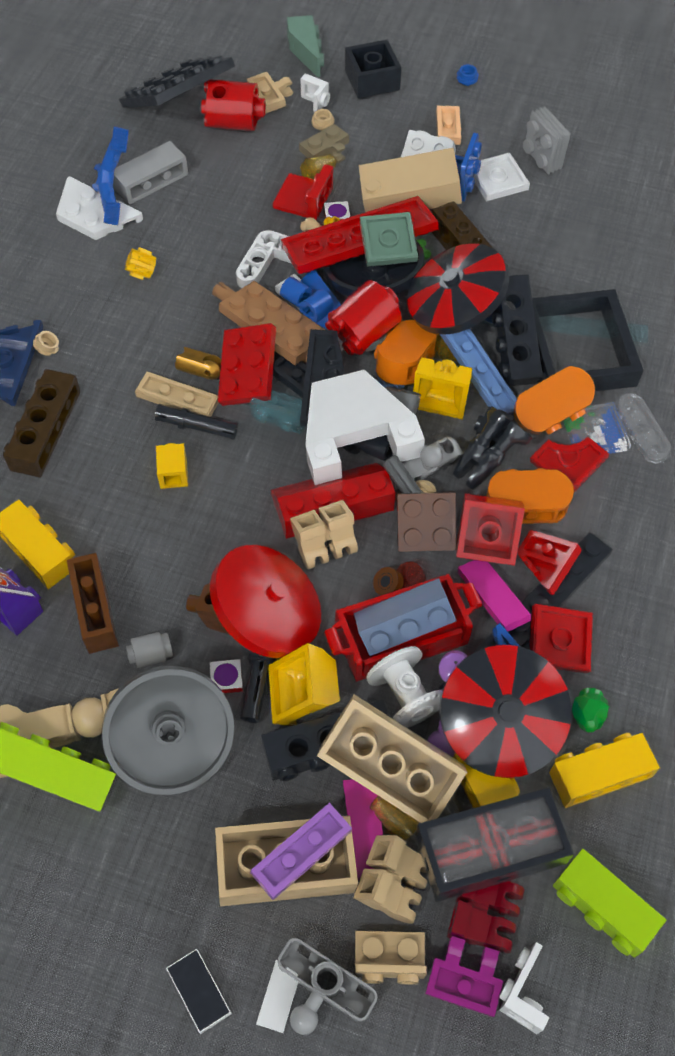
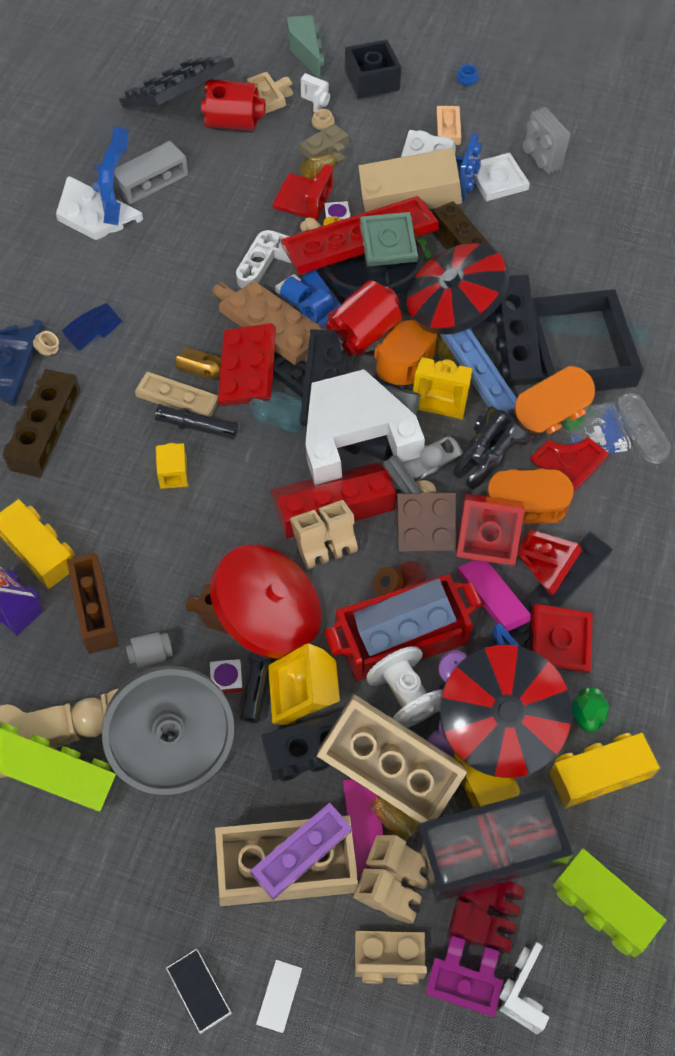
(90, 324): none -> clear blue slope
(140, 263): yellow gear -> none
(343, 995): light grey piece -> none

